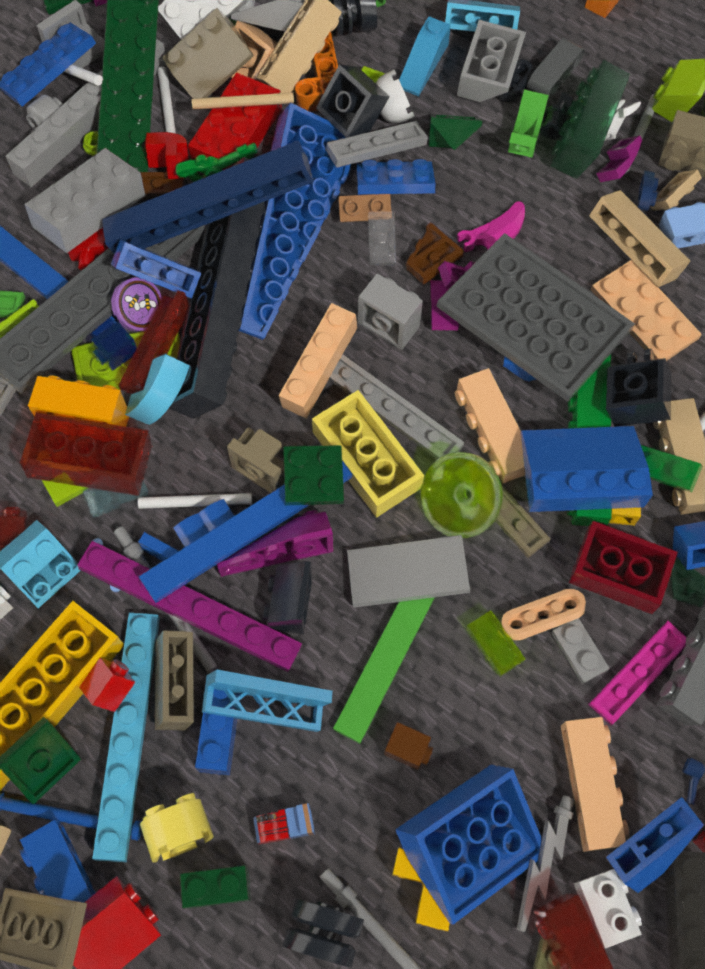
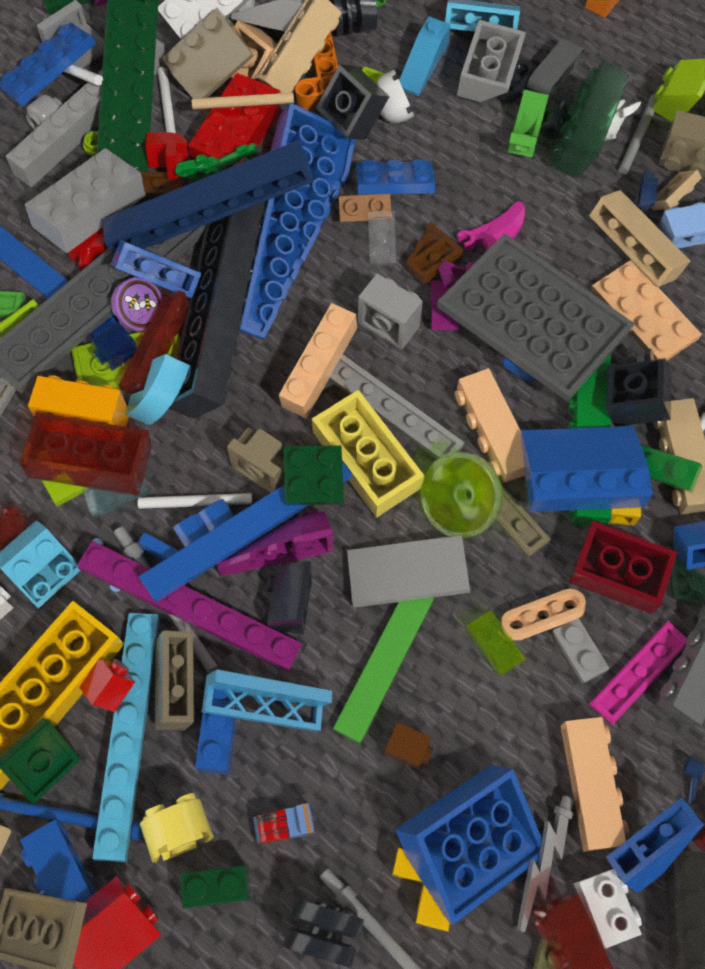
(376, 144): light grey plate -> none
(451, 130): dark green slope -> none
(621, 158): magenta slope -> none

